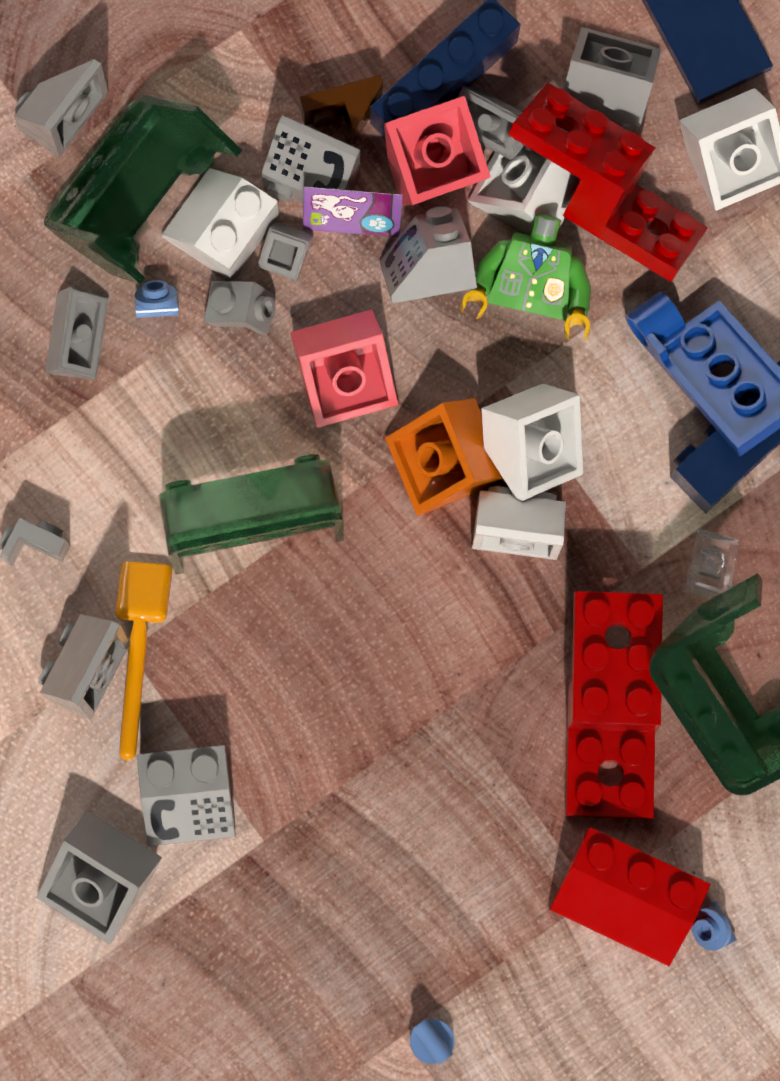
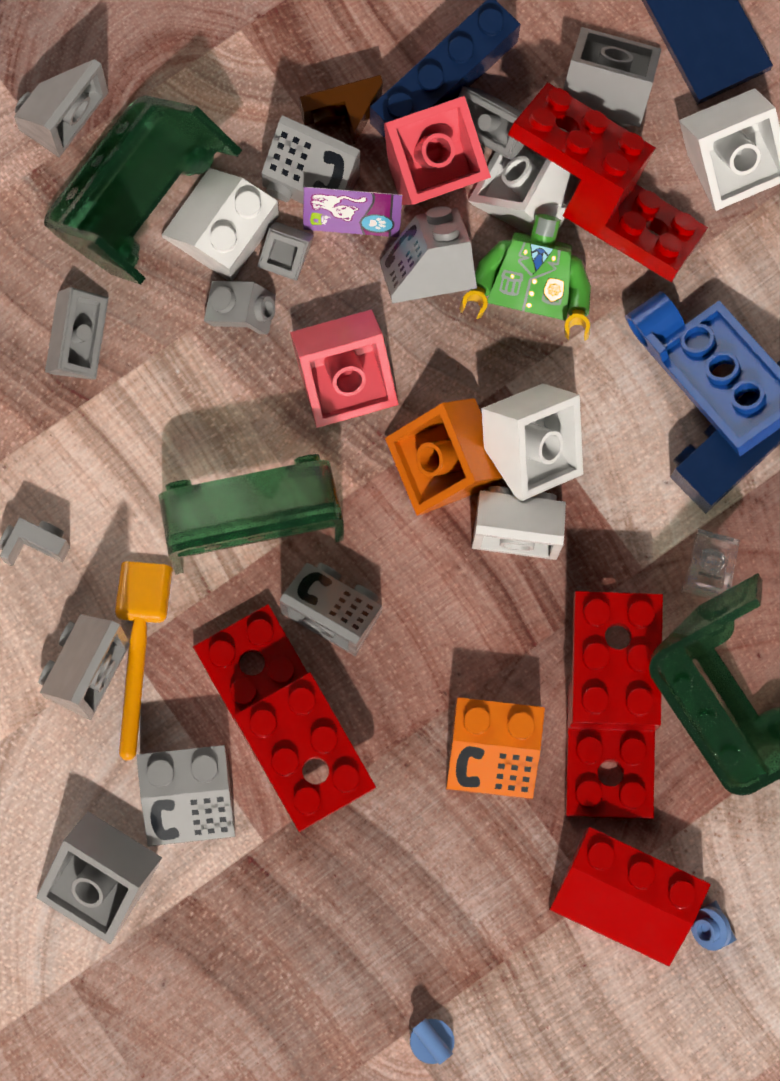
(156, 300): medium blue plate -> none
(284, 718): none -> red bracket
(331, 607): none -> light grey slope
(495, 748): none -> orange slope

